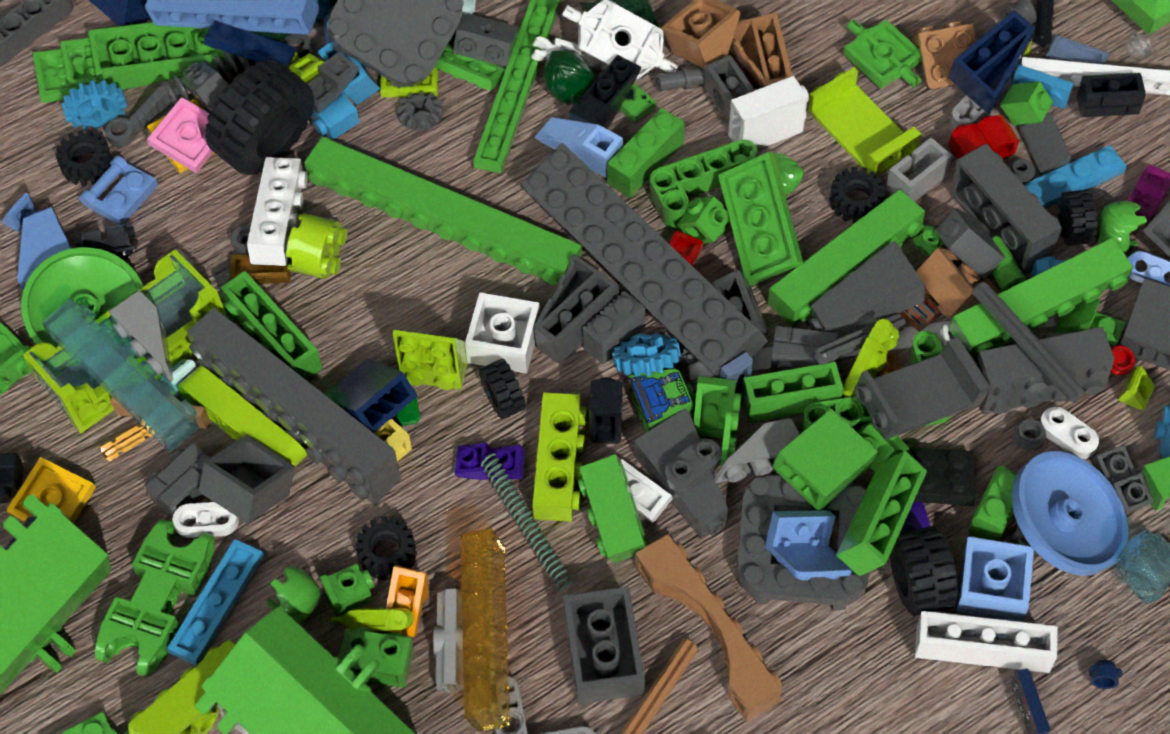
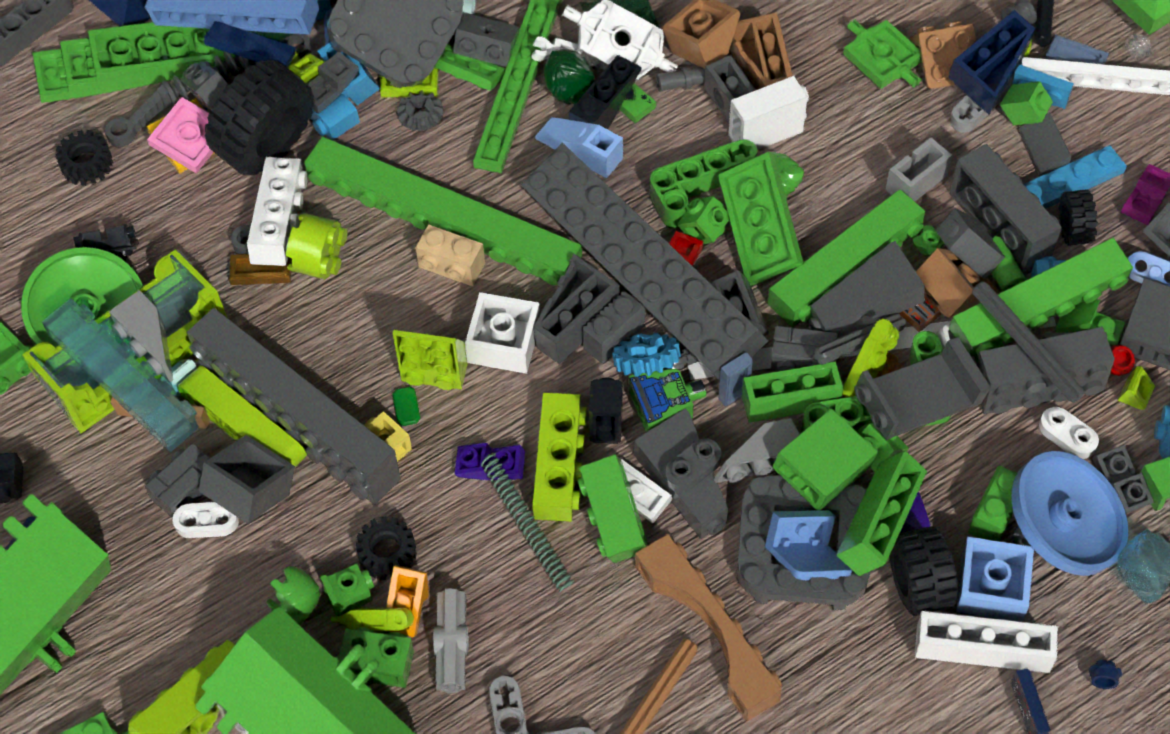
(22, 209): medium blue slope -> none
(39, 240): medium blue slope -> none
(55, 485): yellow plate -> none
(94, 104): dark azure gear -> none
(124, 197): medium blue plate -> none
(124, 442): axle -> none
(146, 618): bright green piece -> none
(215, 602): dark azure plate -> none
(269, 325): bright green brick -> none
(372, 393): dark blue brick -> none
(450, 255): none -> tan brick
(484, 631): clear yellow brick -> none
(502, 388): black tyre -> none
(603, 645): dark grey brick -> none
(645, 152): bright green brick -> none
(717, 412): bright green bracket -> none
(856, 181): black tyre -> none
(860, 124): lime panel -> none
(948, 476): pearl dark grey plate -> none
(990, 131): red brick -> none
(1028, 169): dark grey plate -> none
(1029, 427): dark grey plate -> none
(1111, 95): black brick -> none
(1118, 221): bright green hair -> none

